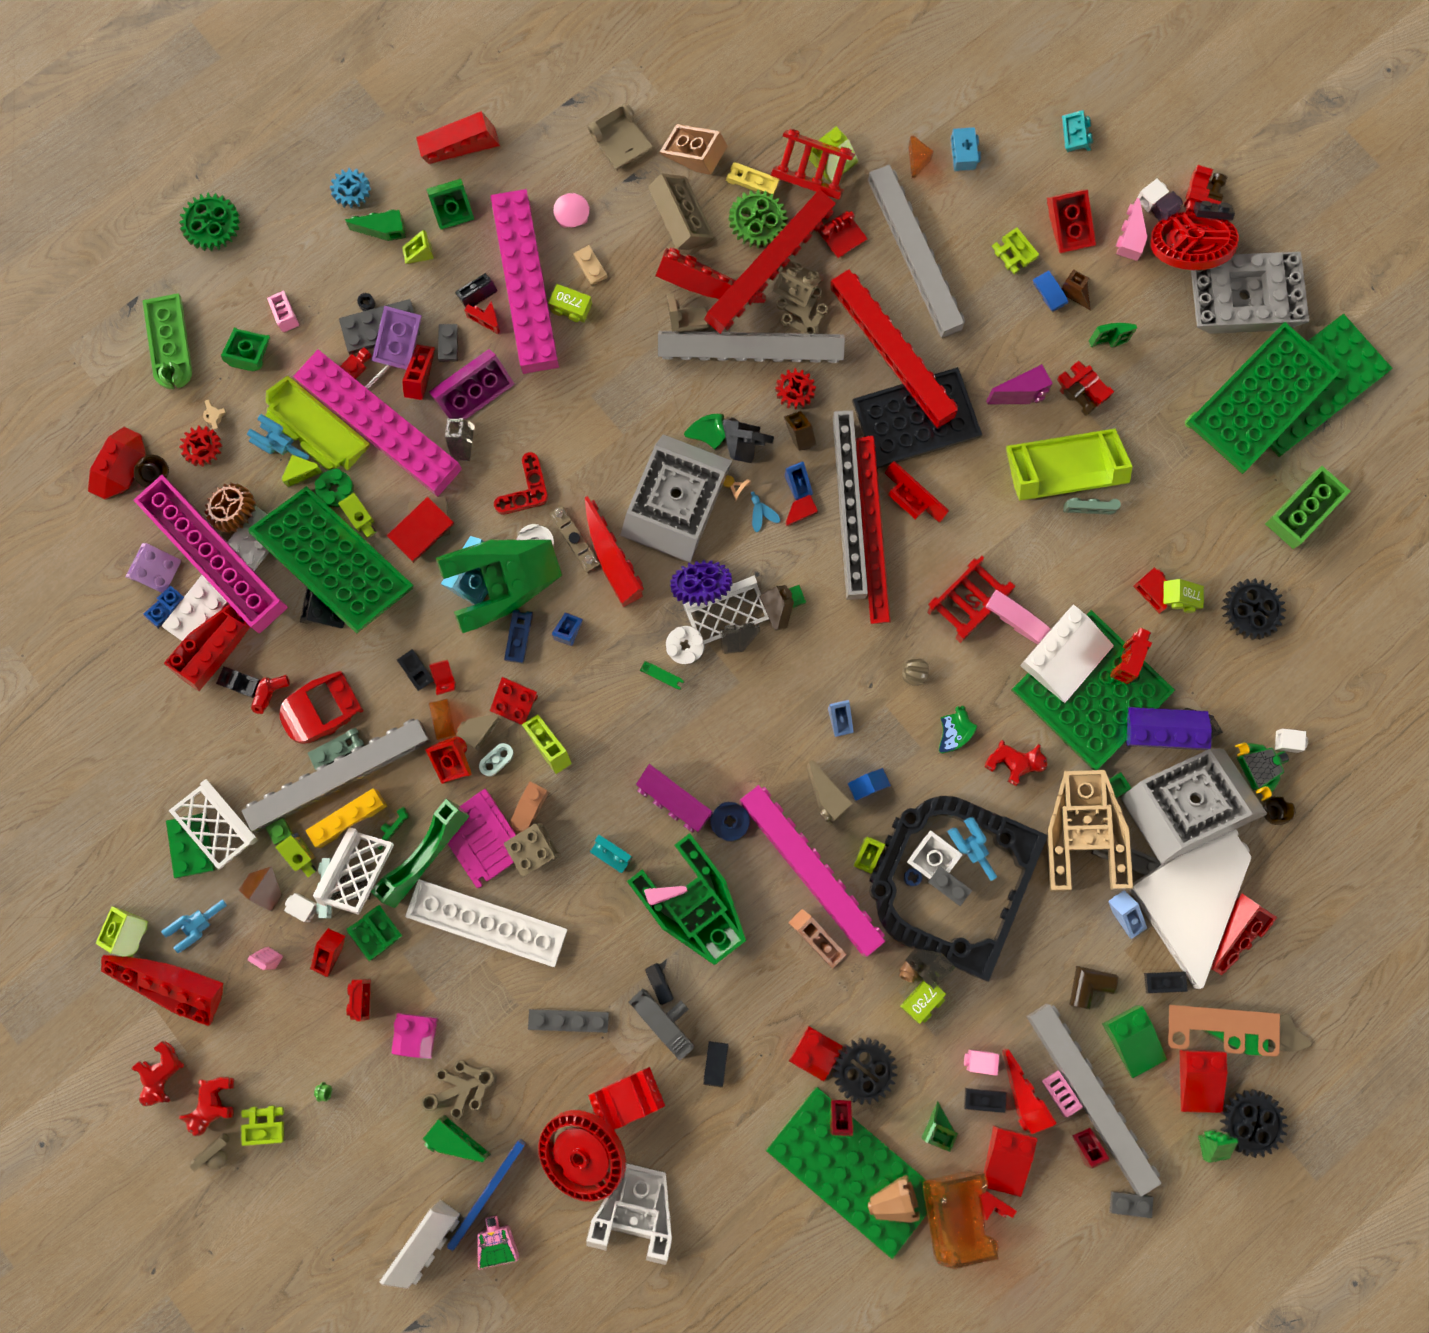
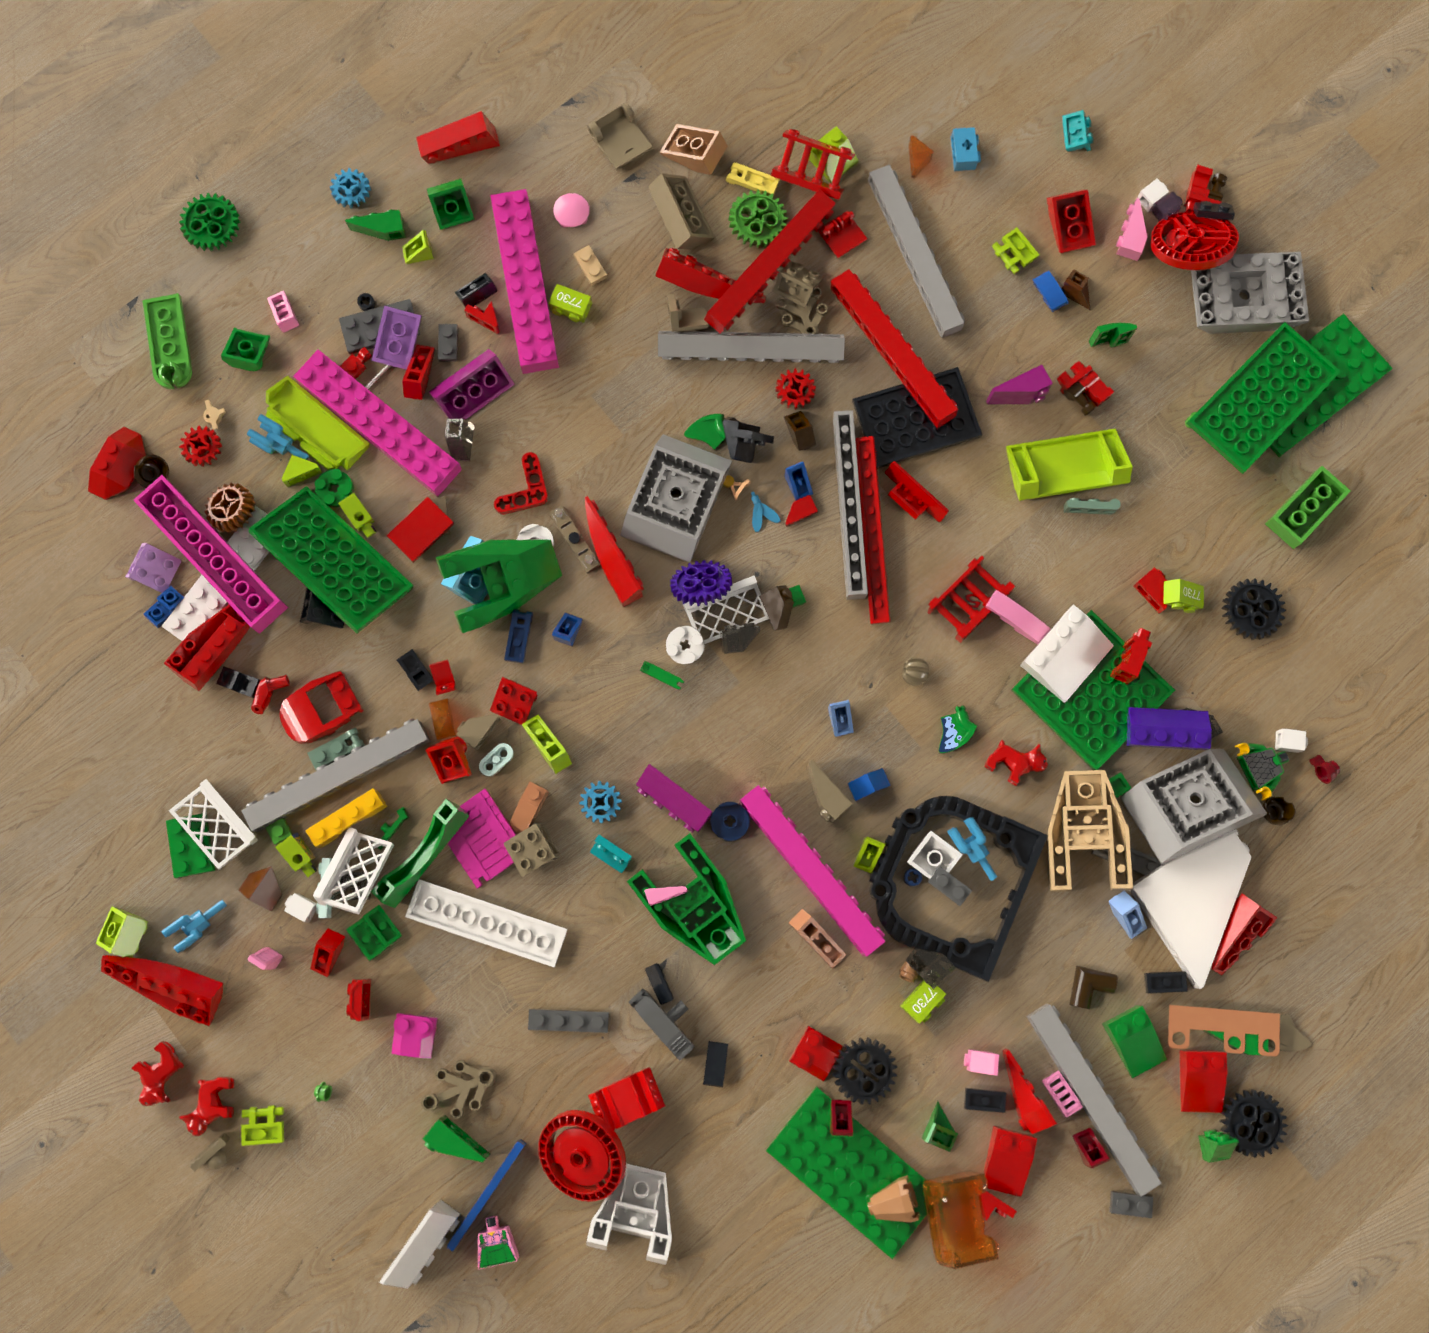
(607, 808): none -> dark azure gear
(1324, 770): none -> dark red piece

